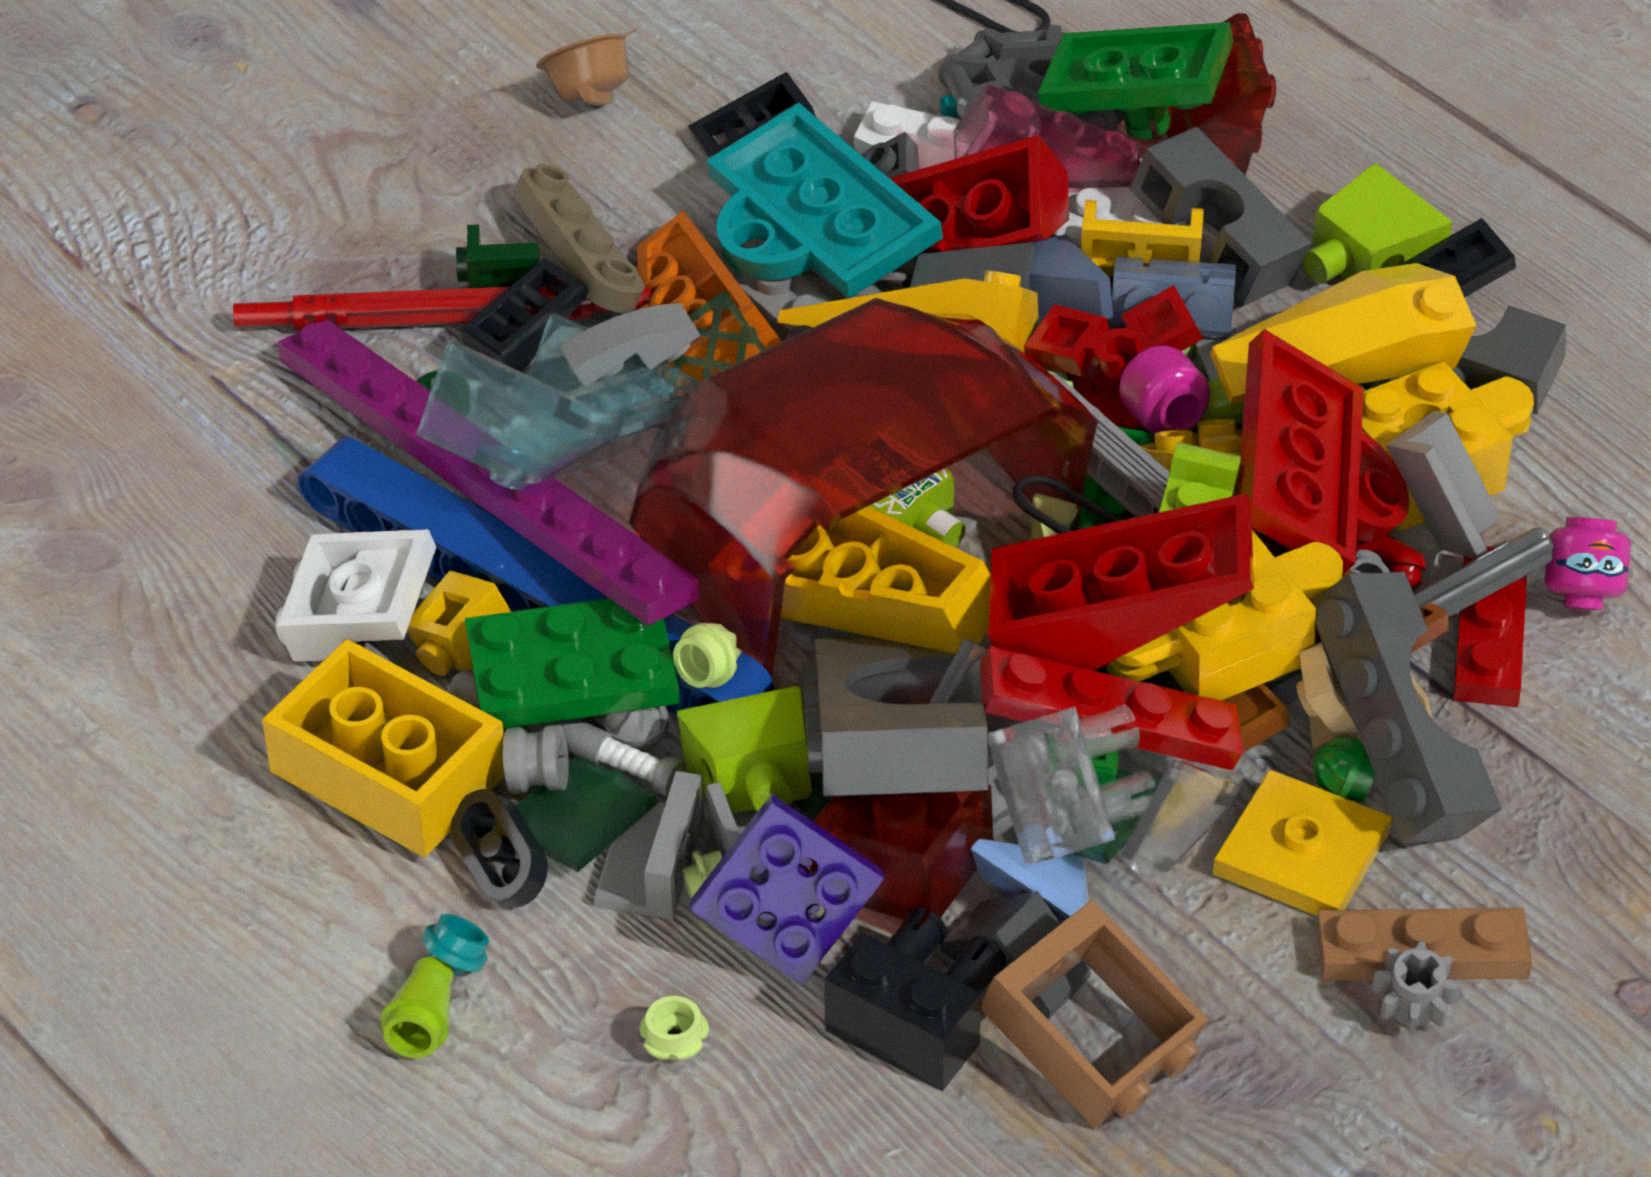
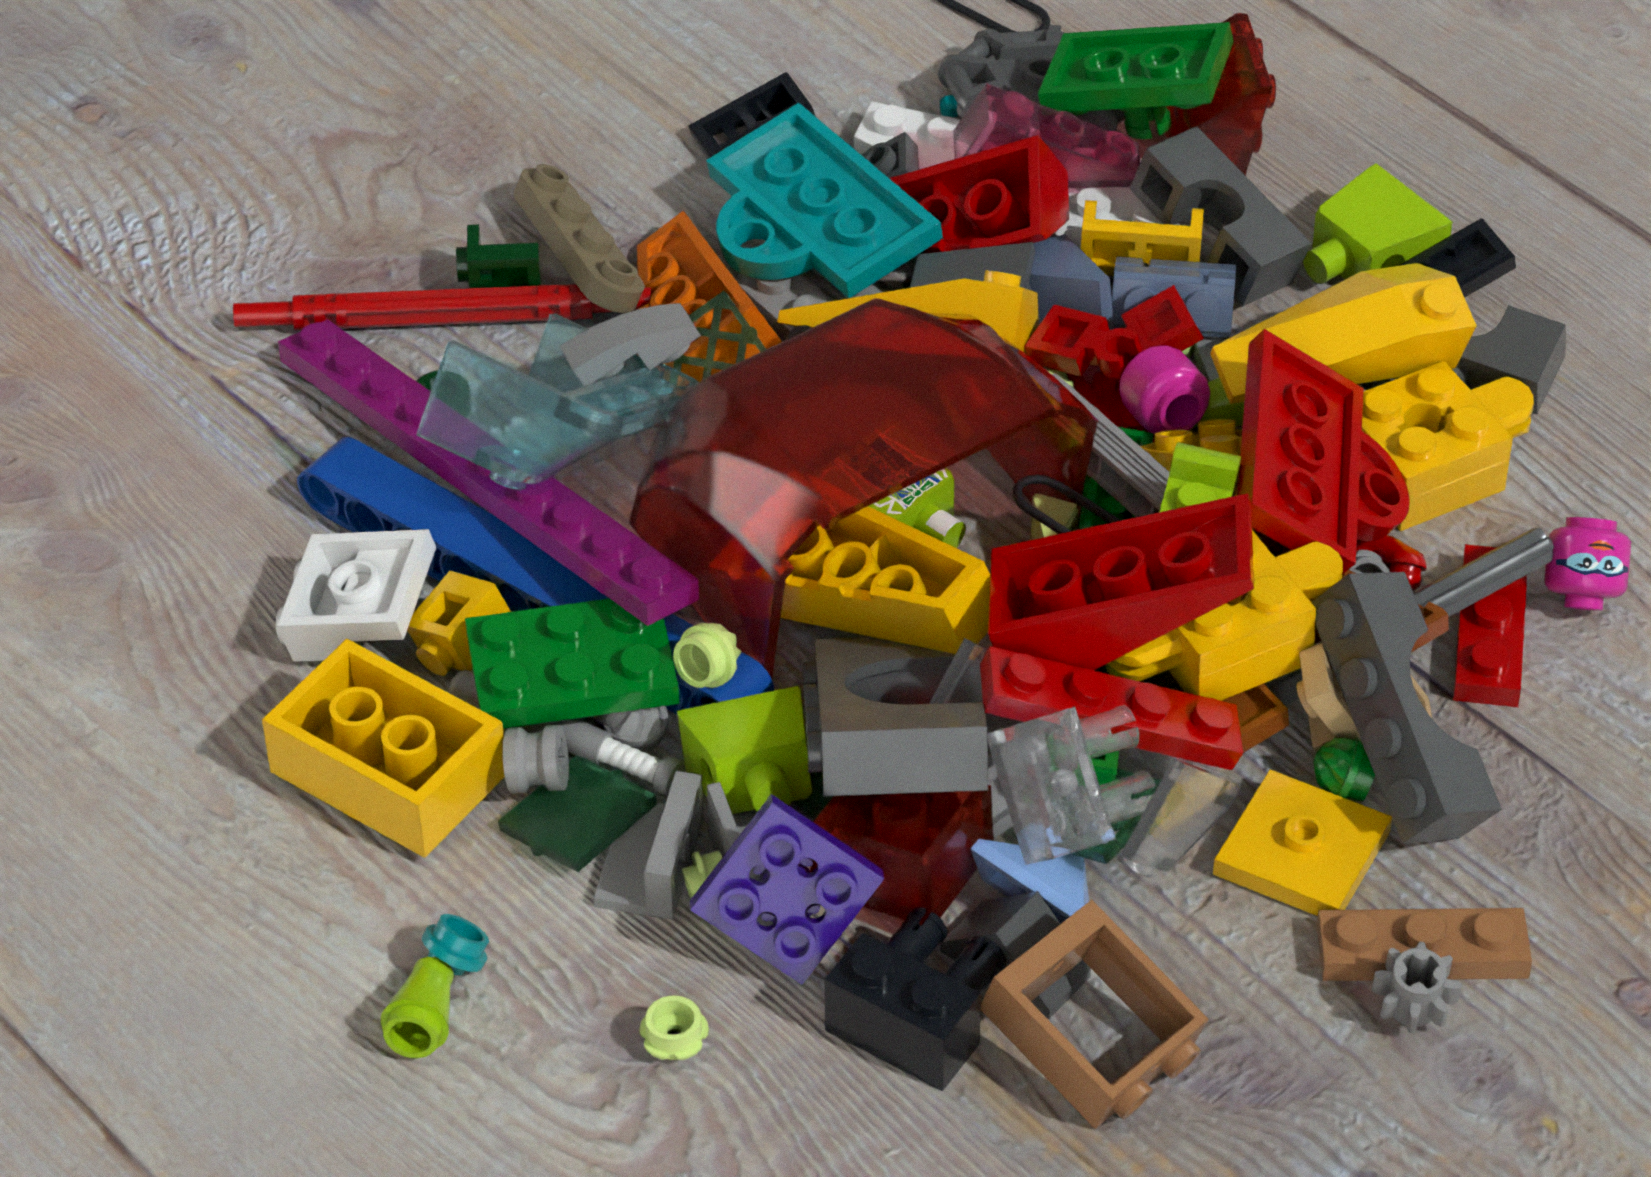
(489, 329): black slope -> none
(502, 861): black plate -> none
(588, 68): medium nougat piece -> none
(1444, 484): light grey panel -> none

